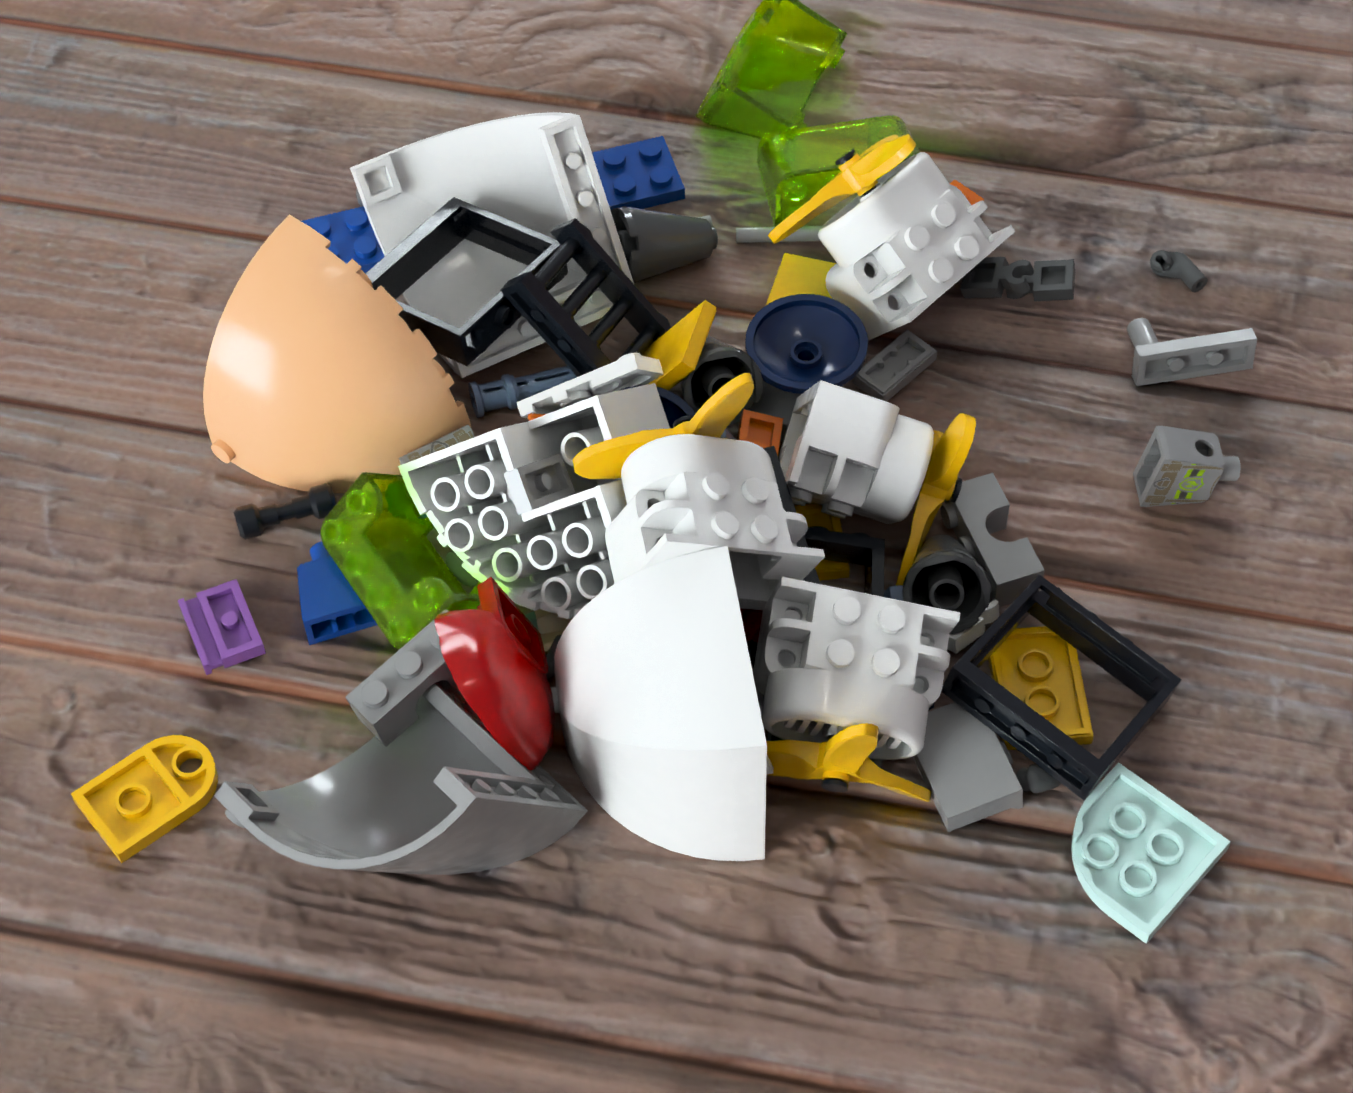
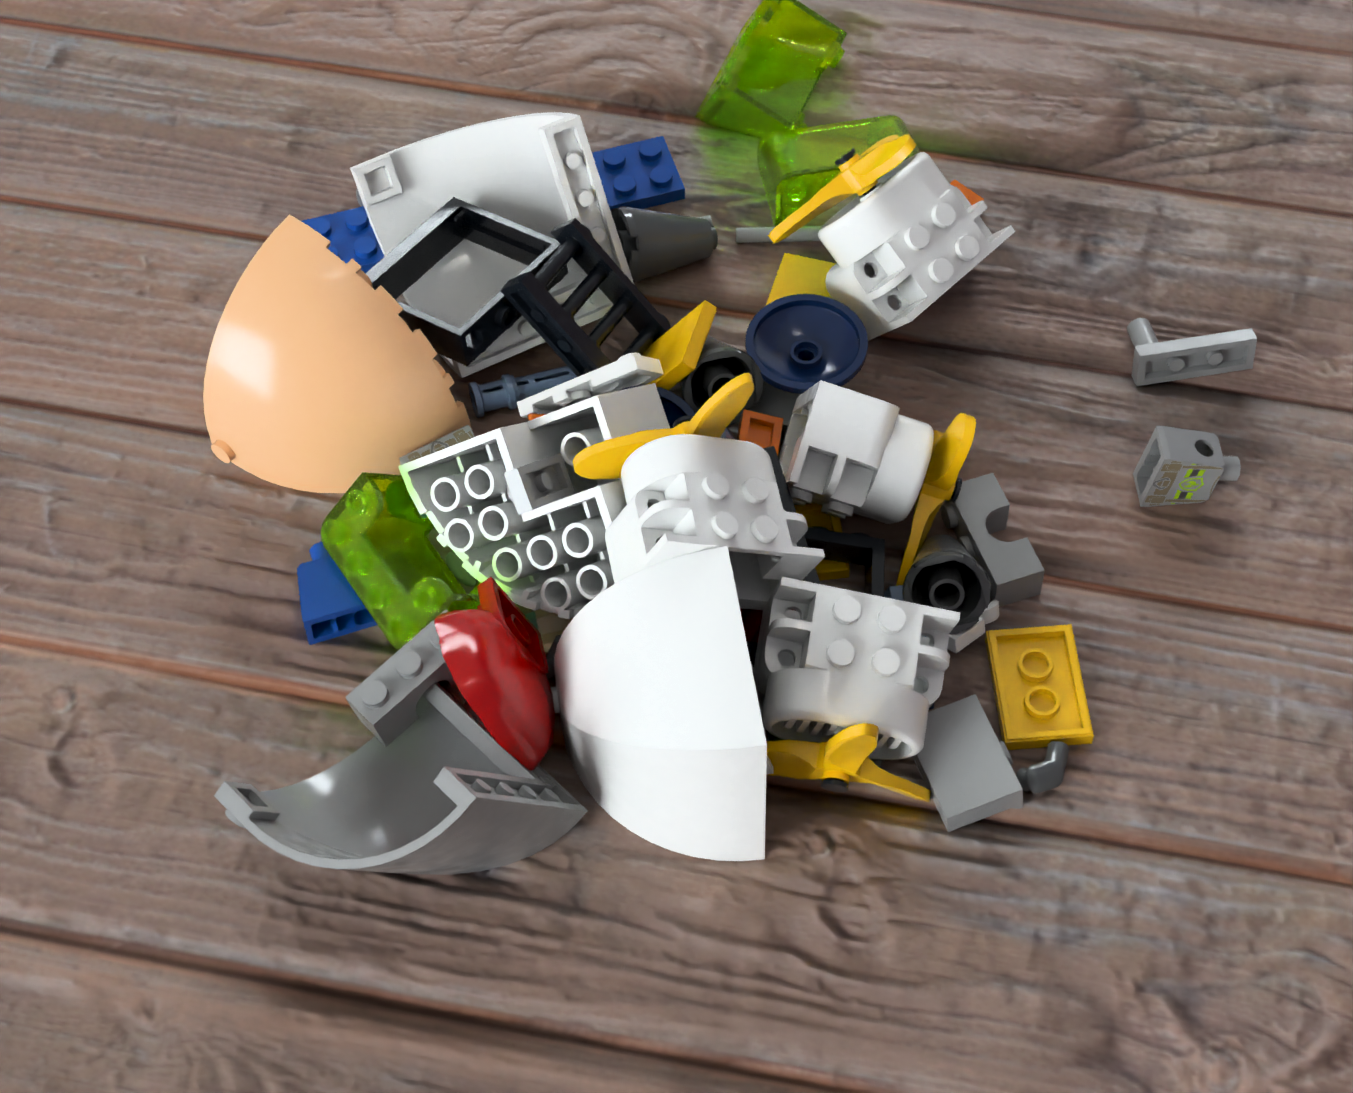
(148, 793): yellow tile -> none
(221, 626): medium lavender plate -> none
(253, 519): black piece -> none
(895, 366): light grey plate -> none
(993, 276): dark grey plate -> none
(1025, 727): black window -> none
(1050, 281): dark grey plate -> none
(1140, 852): light aqua plate -> none
(1178, 266): dark grey arm -> none

